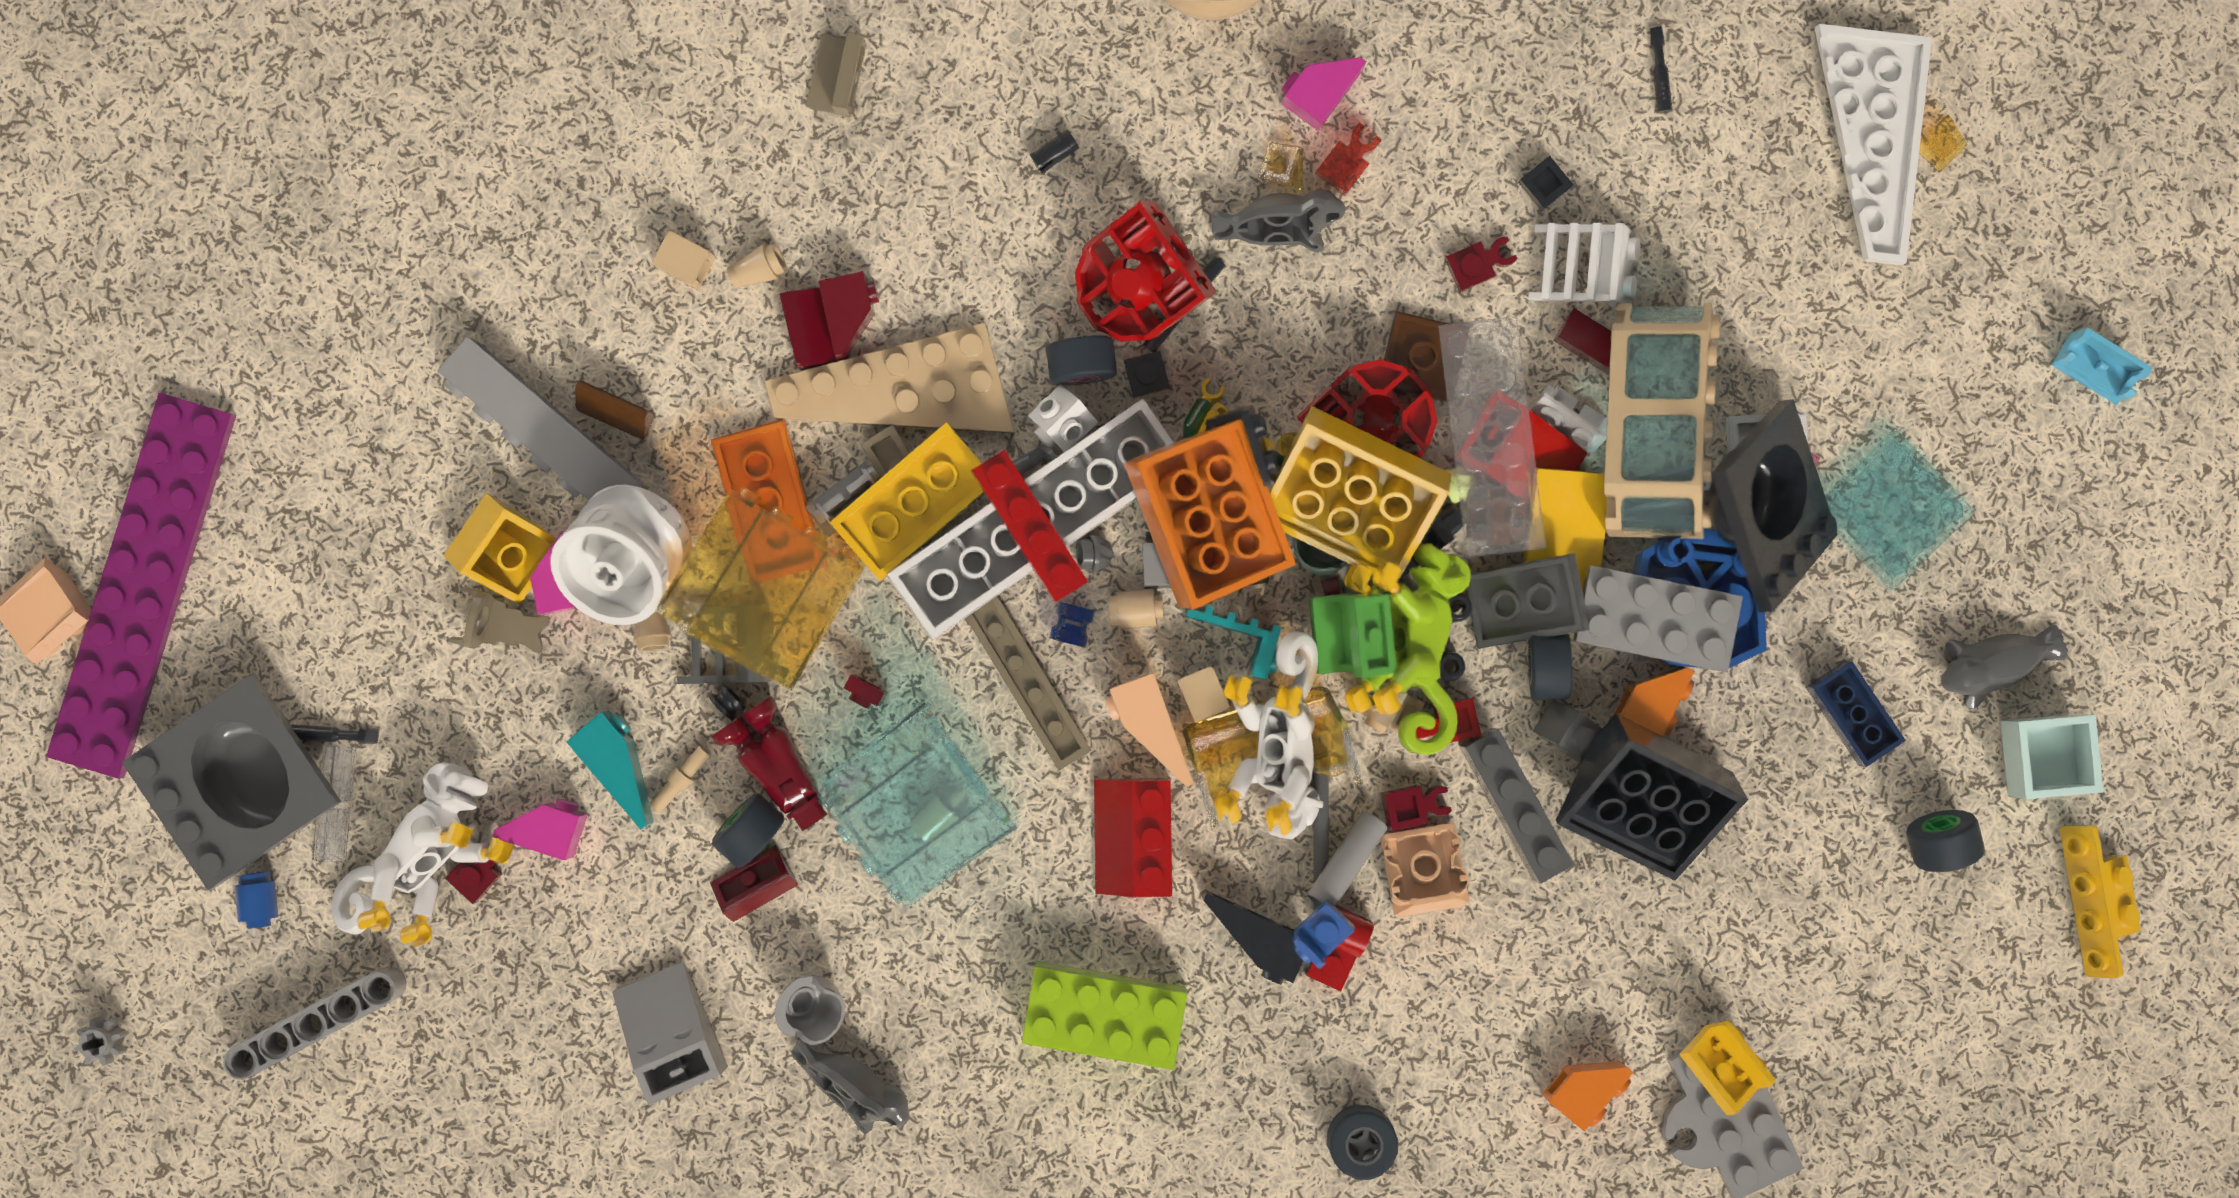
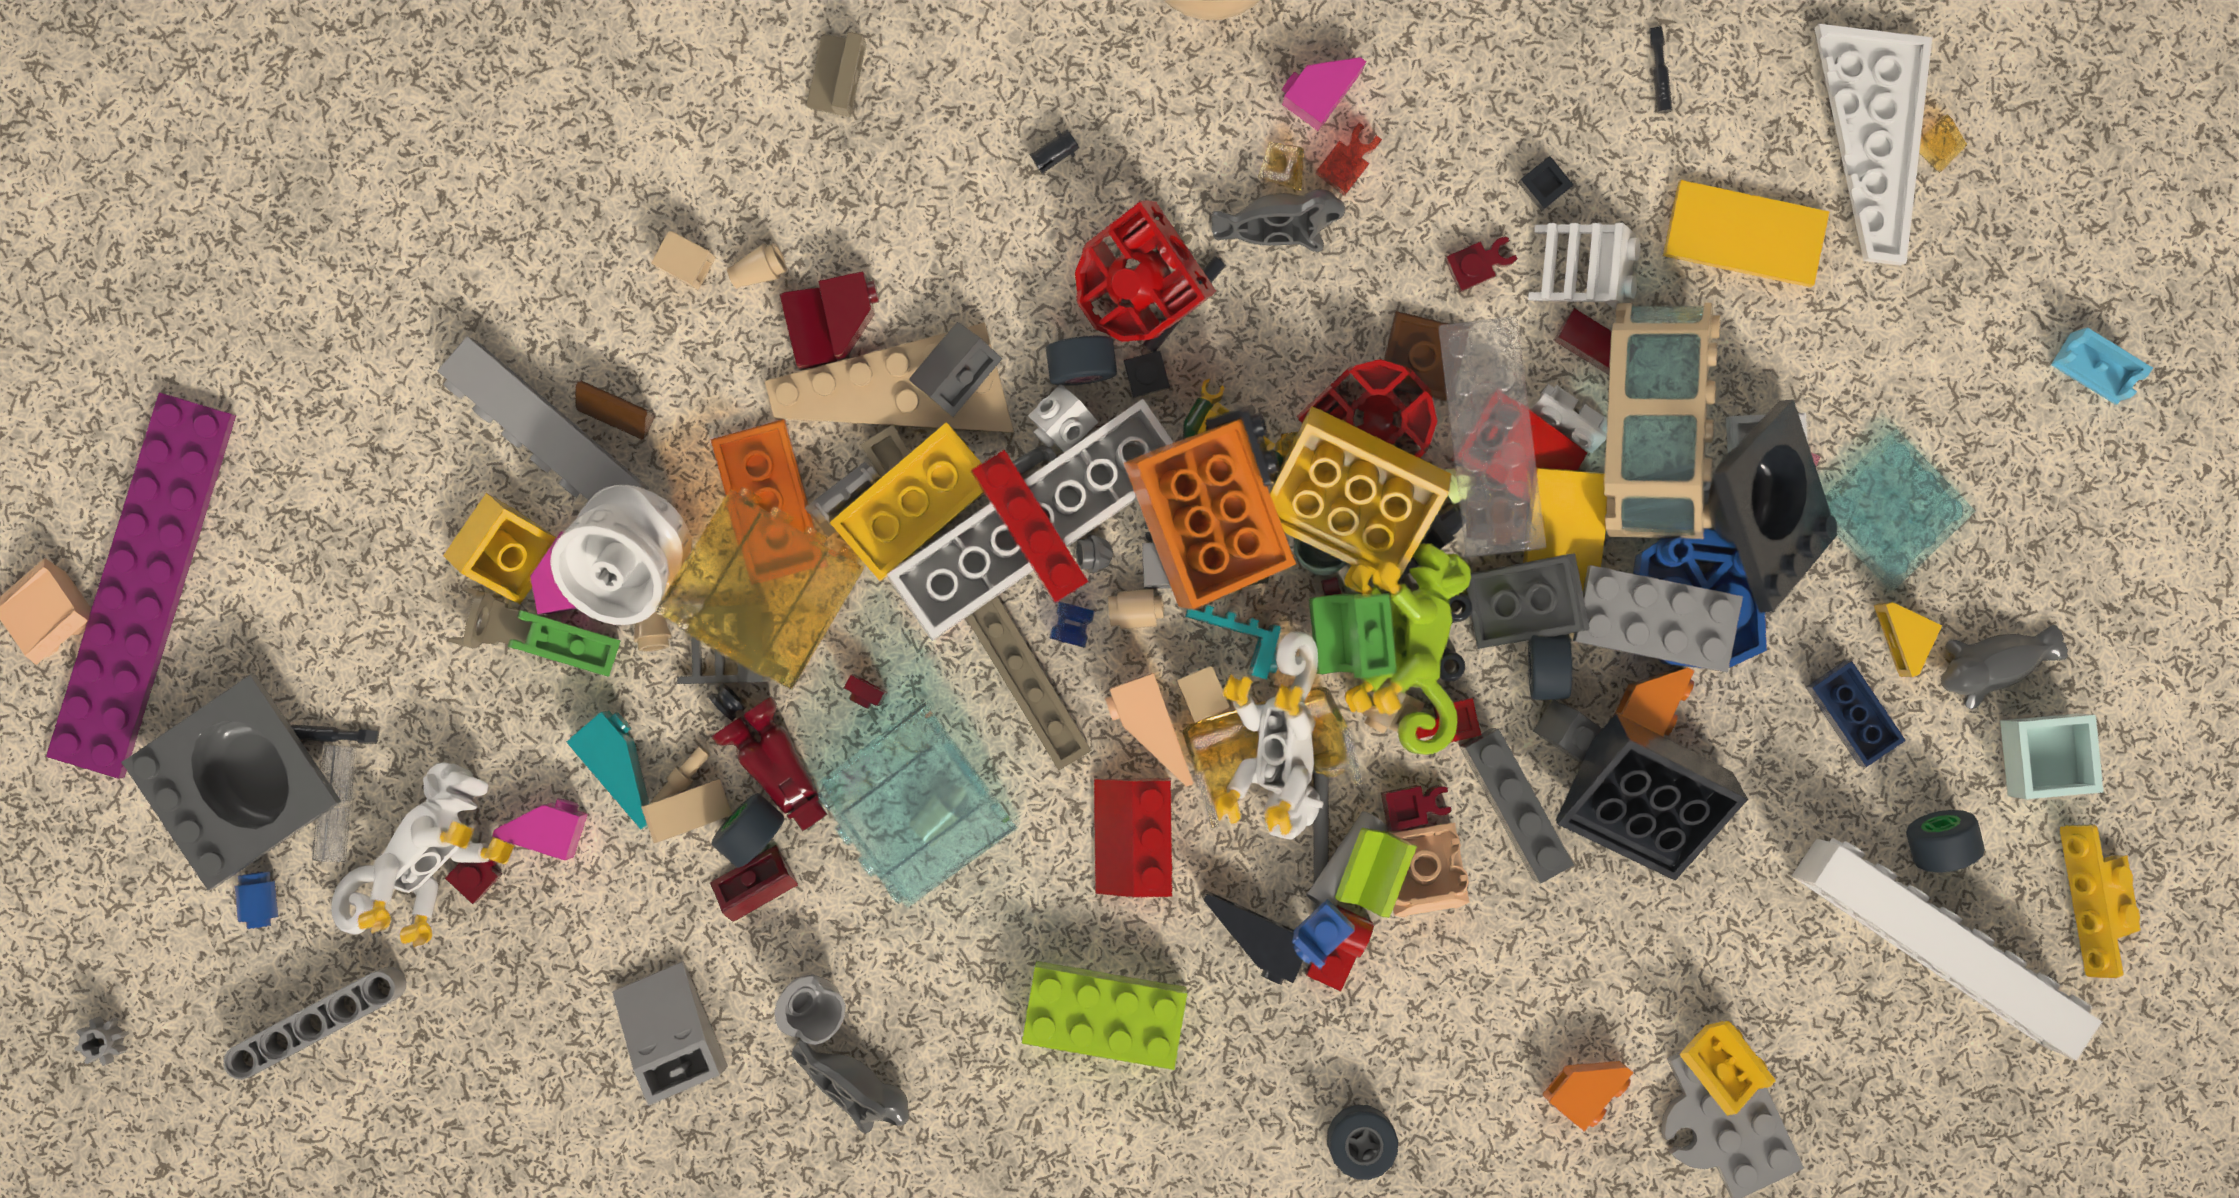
(567, 644): none -> bright green hinge
(686, 811): none -> tan slope
(955, 368): none -> dark grey panel
(1375, 871): none -> lime panel
(1746, 233): none -> yellow tile
(1907, 636): none -> yellow slope
(1947, 947): none -> white brick

